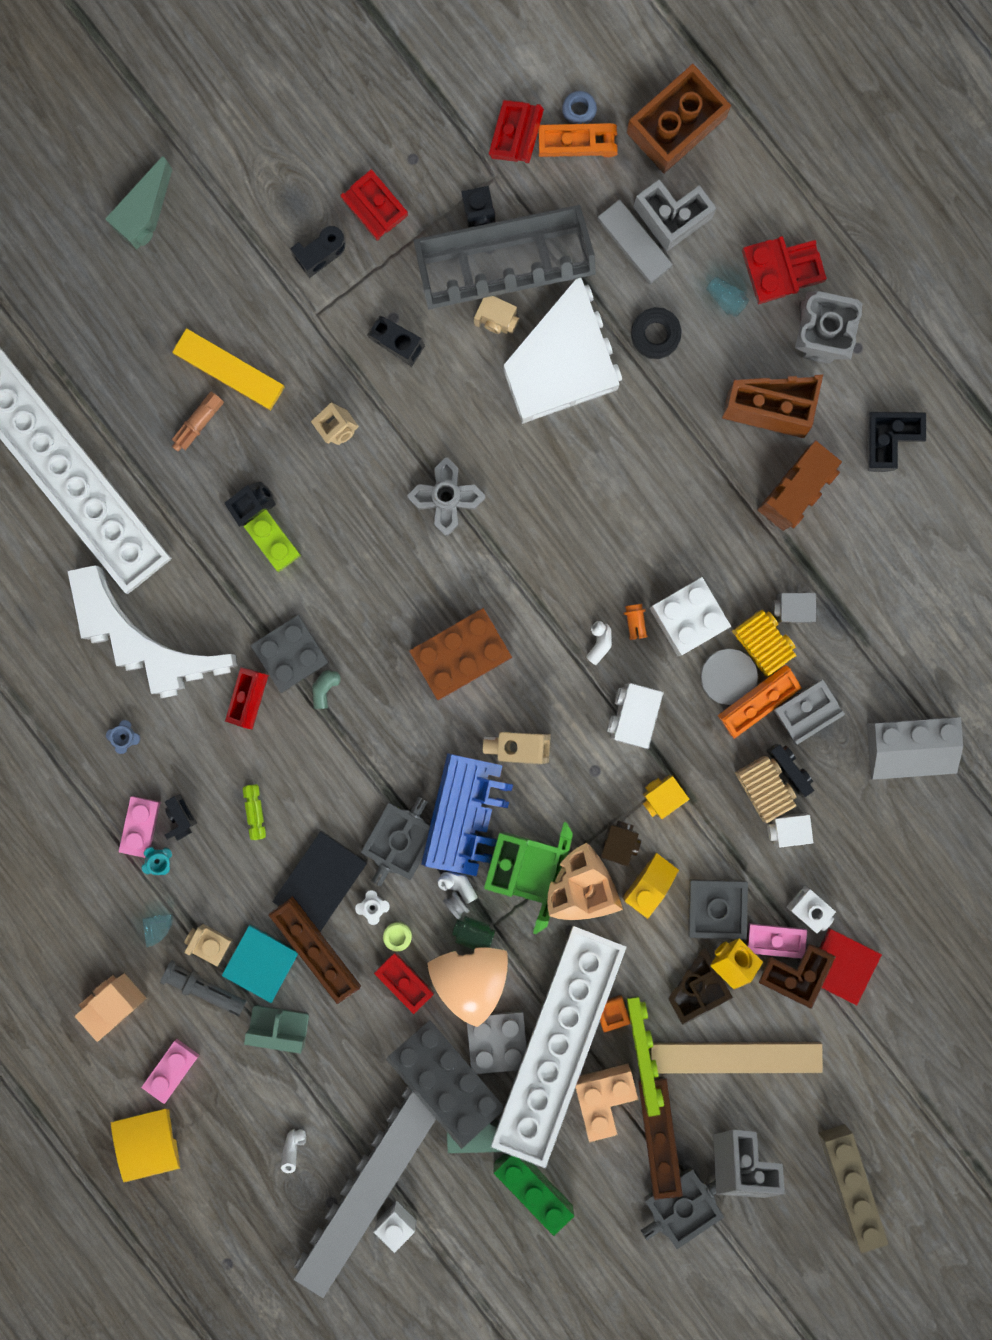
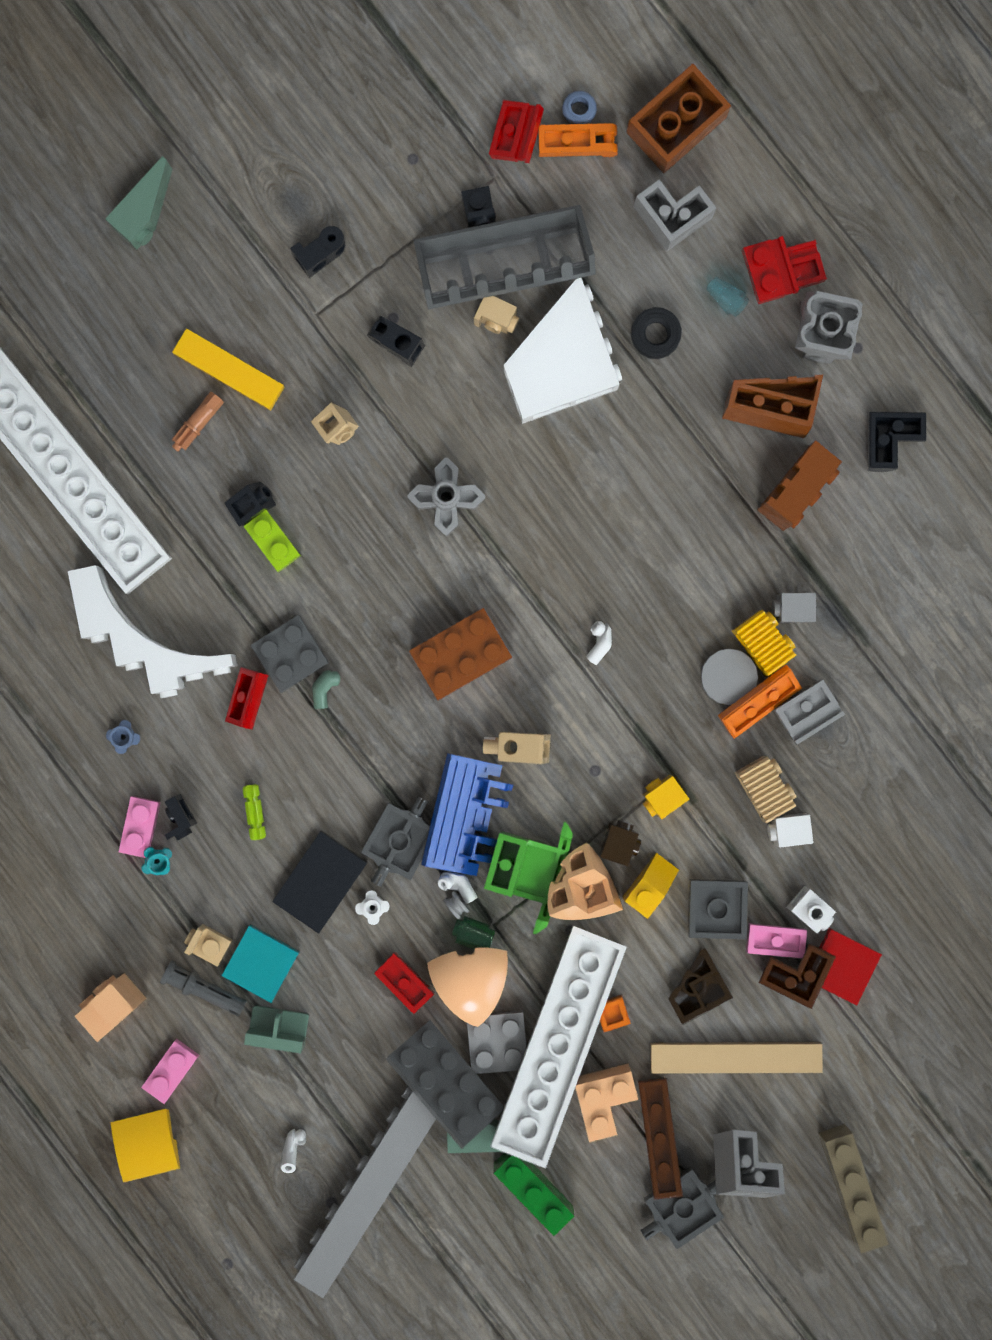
(156, 928): clear light blue tile -> none
(314, 950): reddish brown tile -> none
(374, 205): red plate -> none
(395, 1227): white brick -> none
(397, 936): yellowish green tile -> none
(634, 242): light grey tile -> none
(635, 715): white piece -> none
(636, 619): orange pin -> none
(647, 1068): lime plate -> none
(690, 617): white piece -> none
(736, 963): yellow brick -> none
(798, 778): black plate -> none
(915, 747): light grey slope -> none

